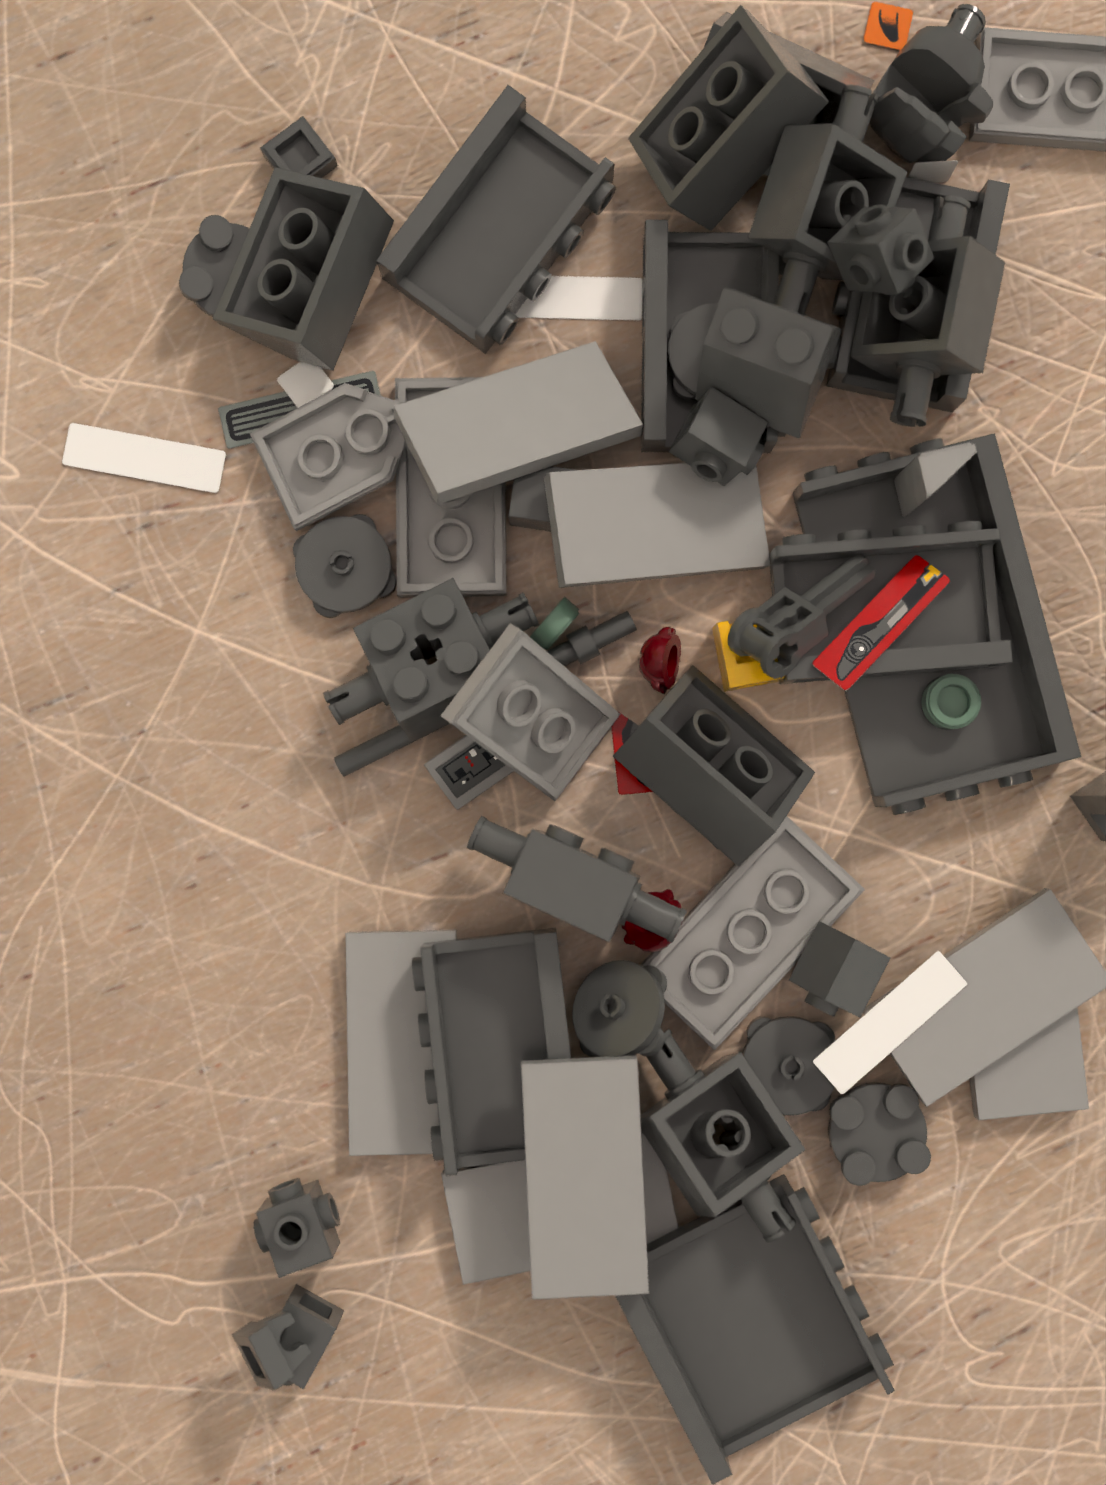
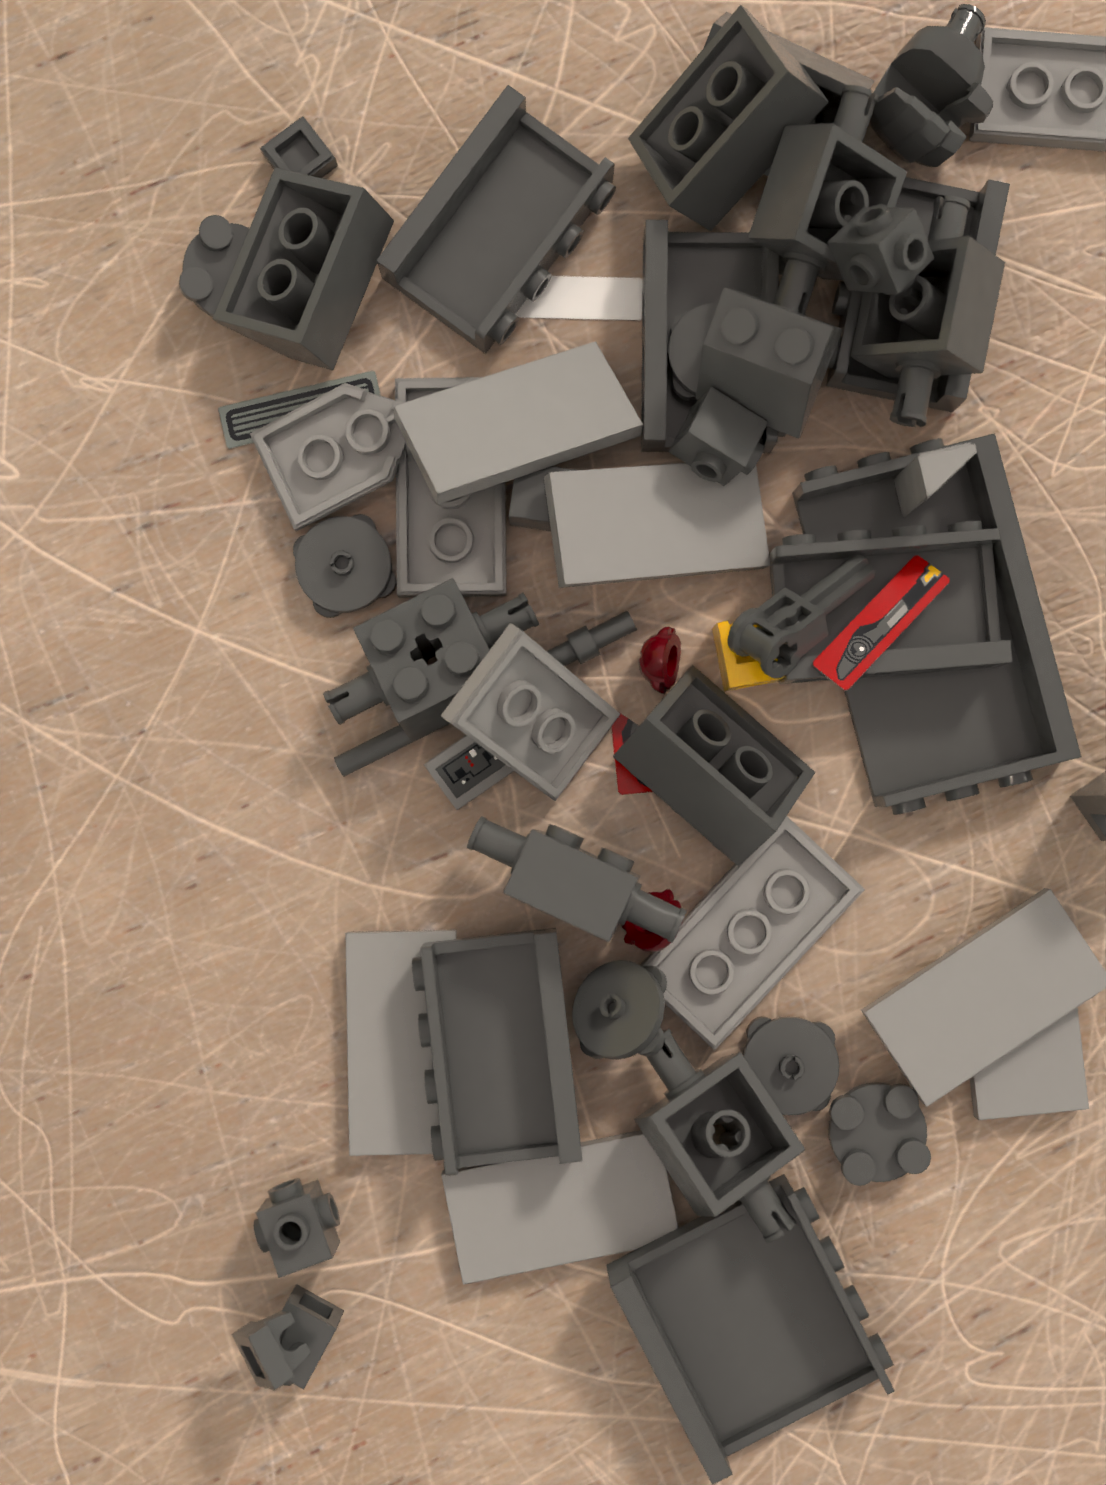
(144, 457): white sticker -> none
(304, 383): white sticker -> none
(555, 623): sand green tile -> none
(584, 1177): light grey tile -> none
(838, 971): dark grey brick -> none
(888, 25): orange sticker -> none
(890, 1022): white sticker -> none
(933, 171): white sticker -> none
(951, 701): sand green tile -> none

